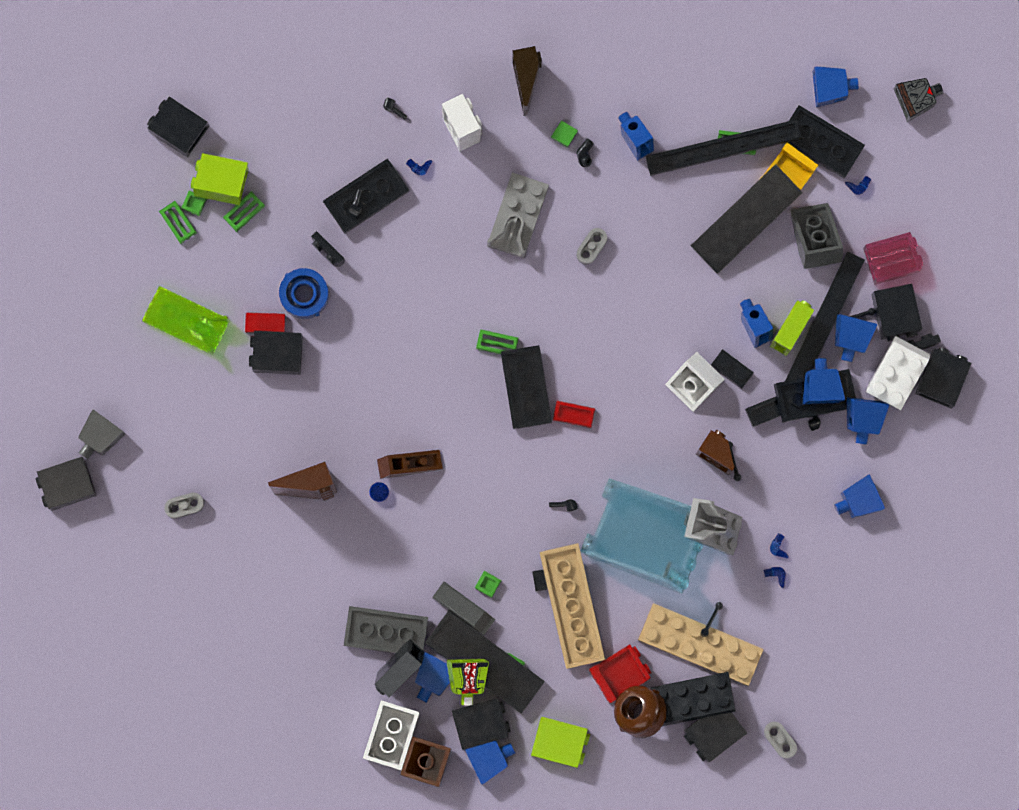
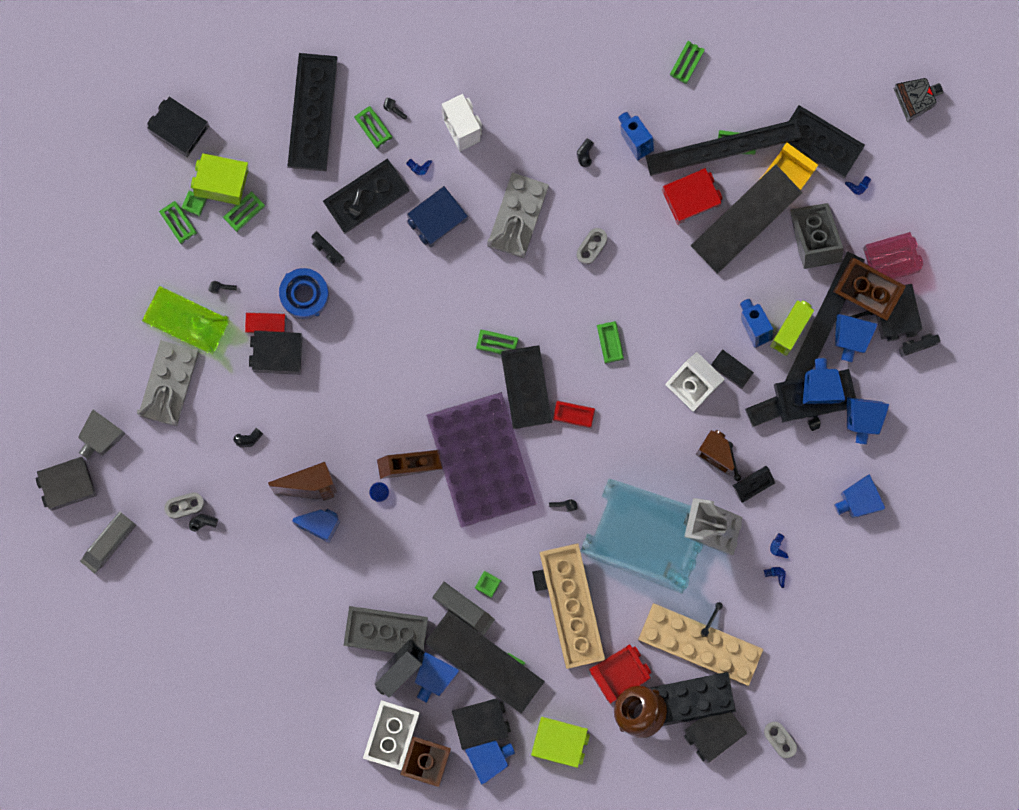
(107, 542): none -> dark grey piece
(168, 383): none -> light grey plate
(202, 520): none -> black arm
(215, 286): none -> black hand
(247, 440): none -> black arm
(312, 112): none -> black plate
(319, 523): none -> blue slope
(381, 140): none -> bright green tile
(436, 216): none -> dark blue panel
(467, 678): torso -> none
(481, 460): none -> clear purple plate
(526, 69): dark brown slope -> none
(564, 134): bright green tile -> none
(610, 342): none -> bright green tile
(692, 195): none -> red panel
(694, 47): none -> bright green tile
(754, 484): none -> black plate
(832, 85): blue torso -> none
(869, 288): none -> reddish brown slope
(898, 373): white brick -> none
(943, 377): black brick -> none

